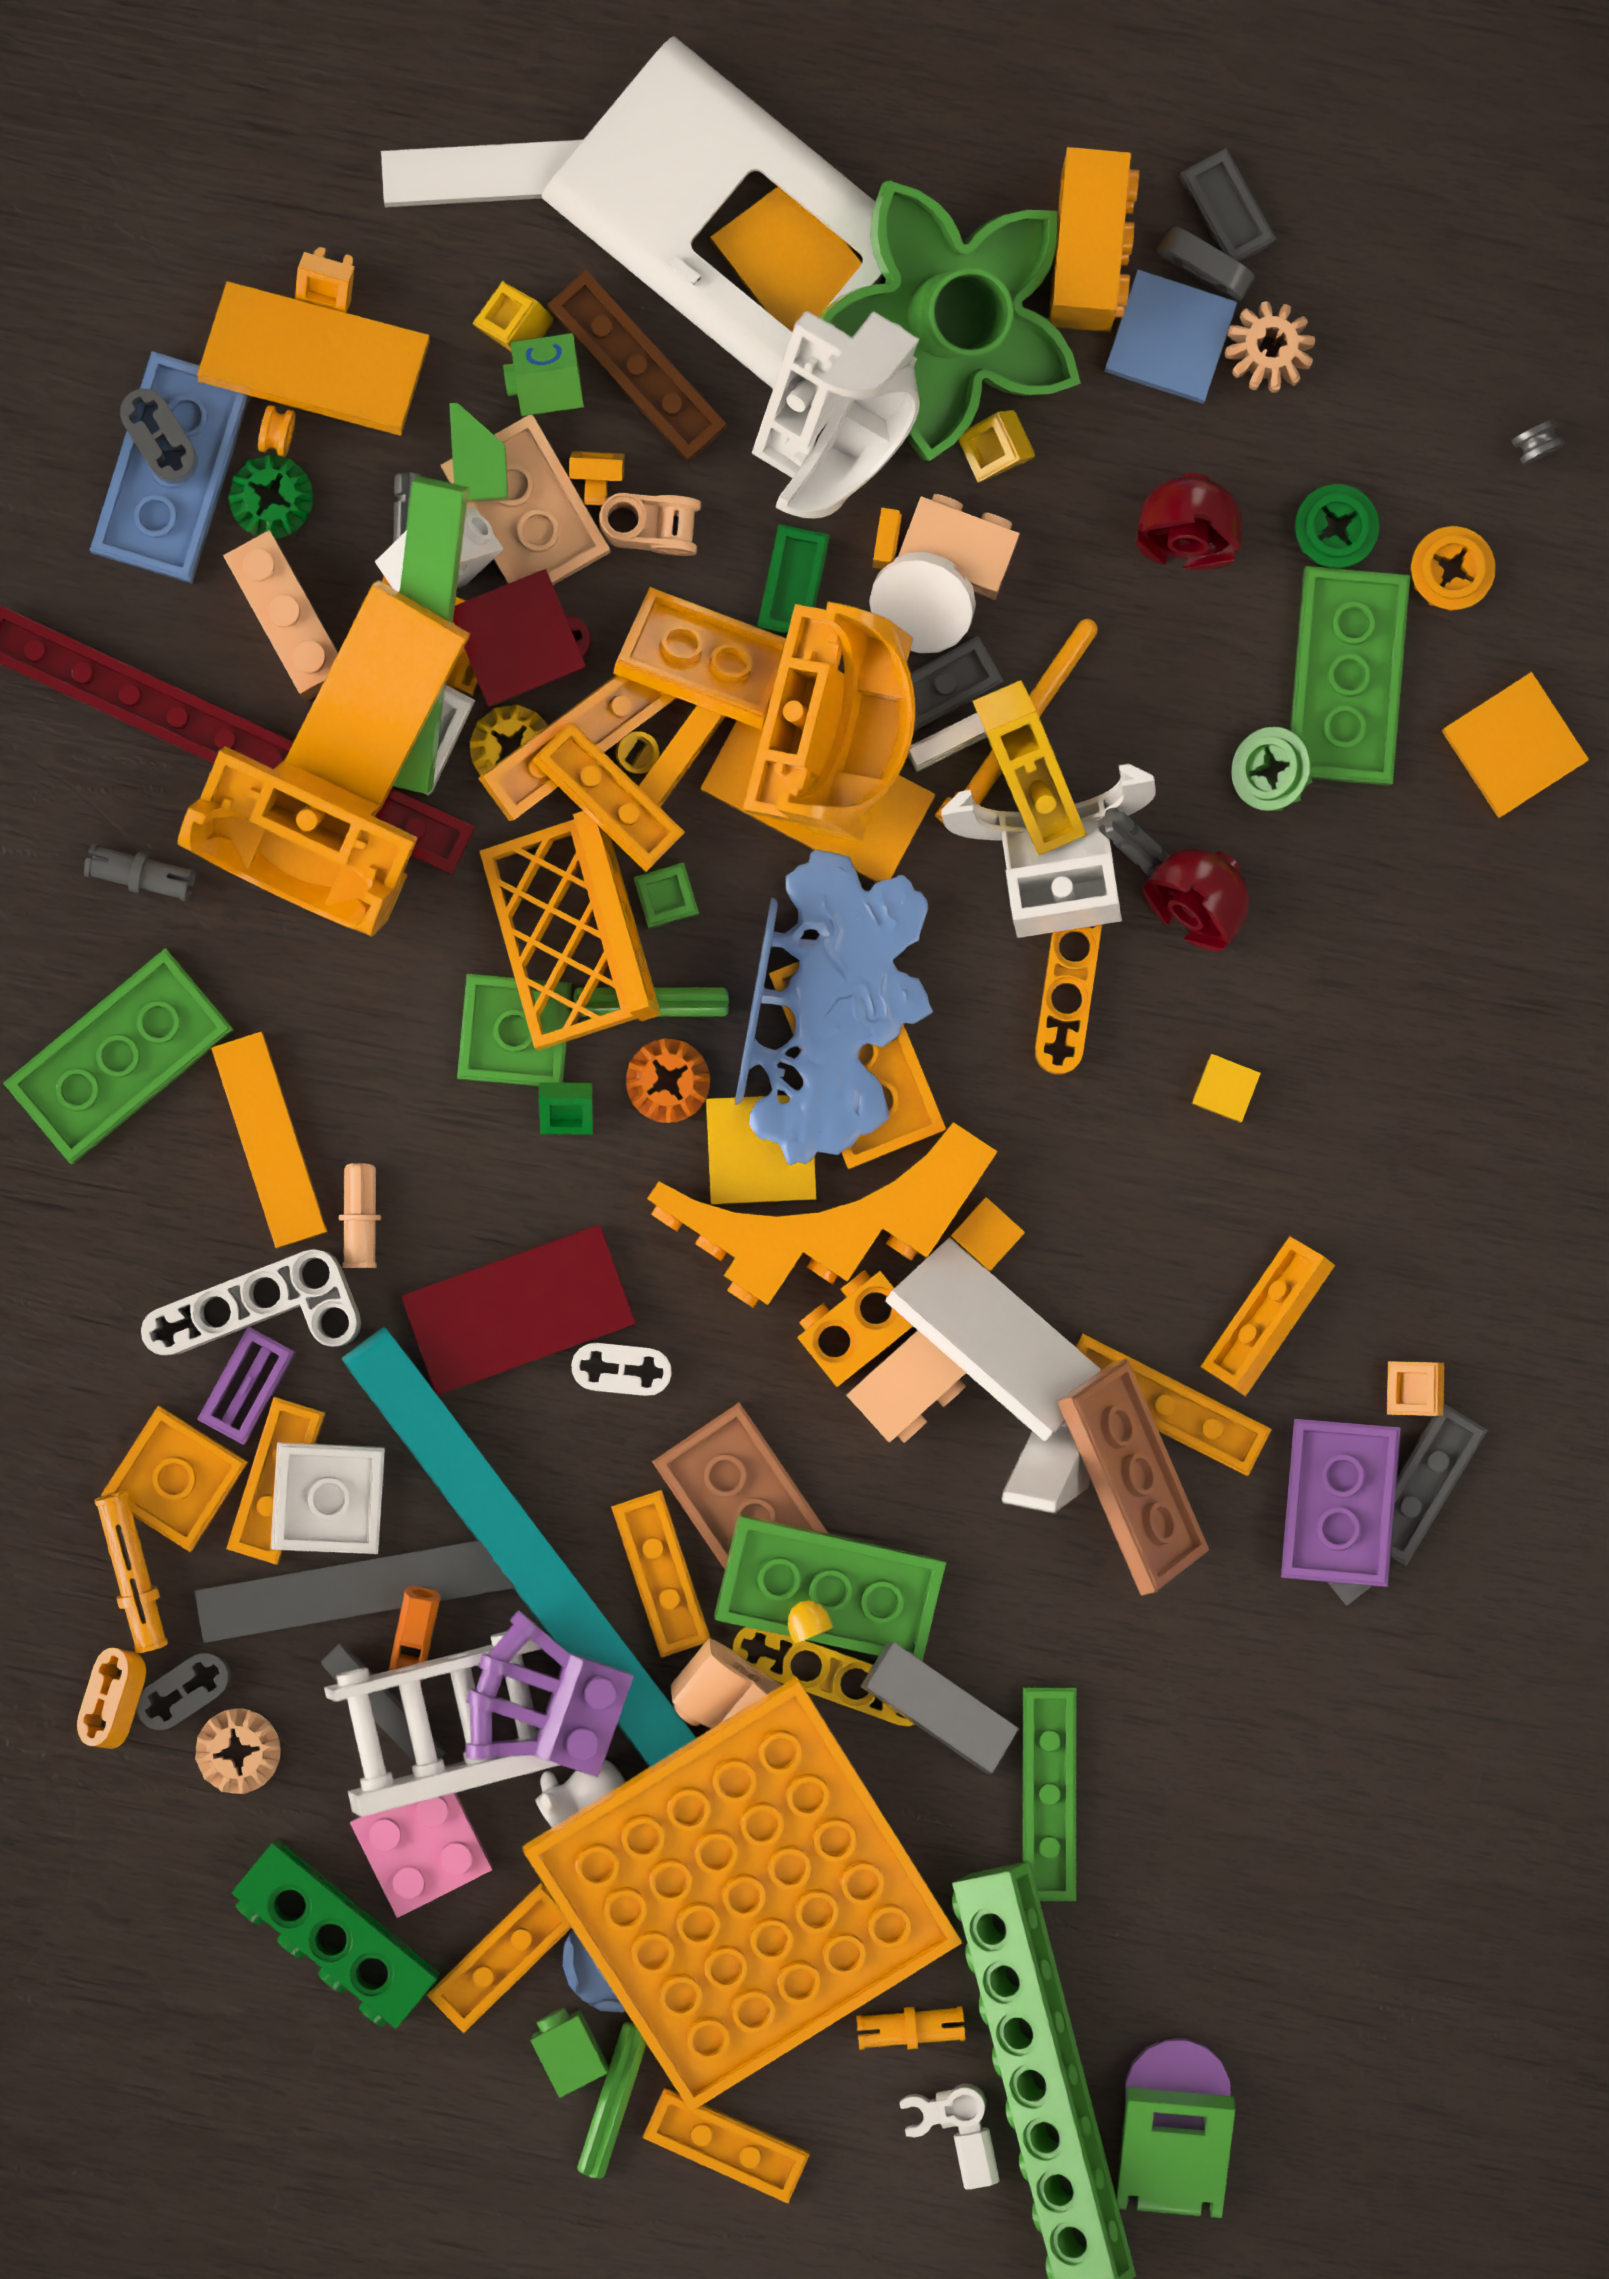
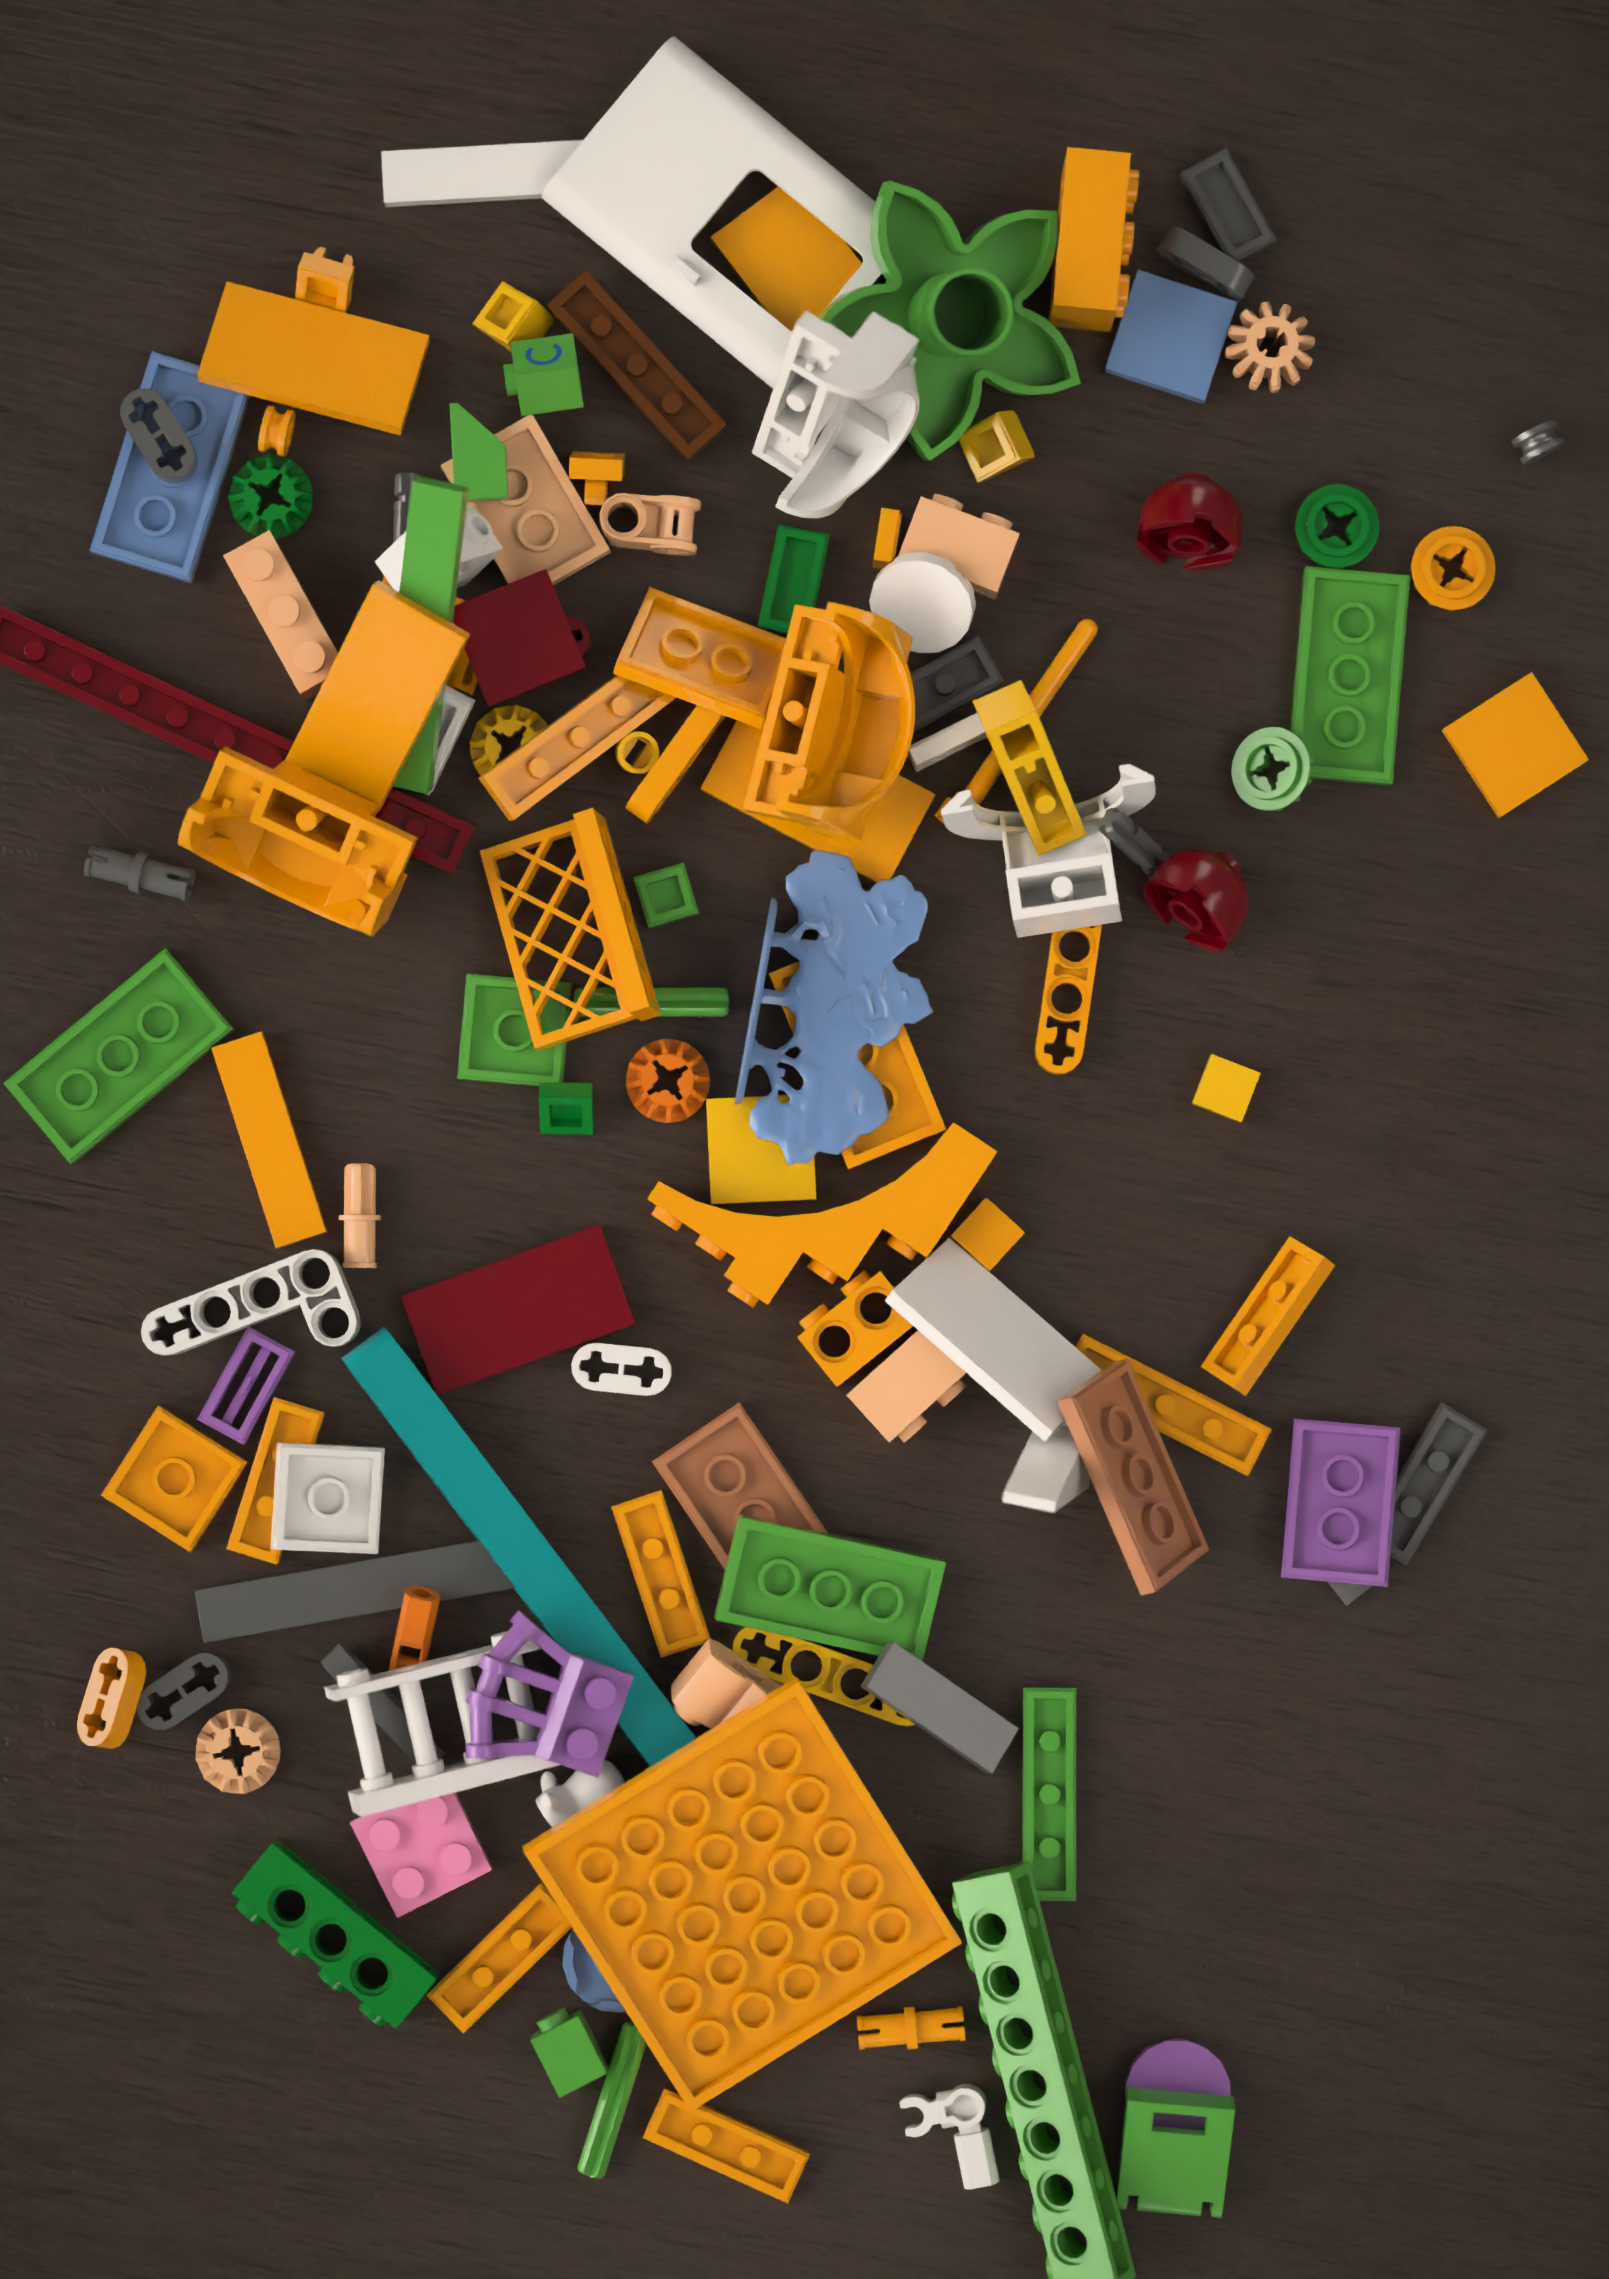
(146, 1632): light orange pin -> none
(608, 796): light orange tile -> none
(807, 1620): yellow hinge -> none
(1415, 1388): light orange tile -> none

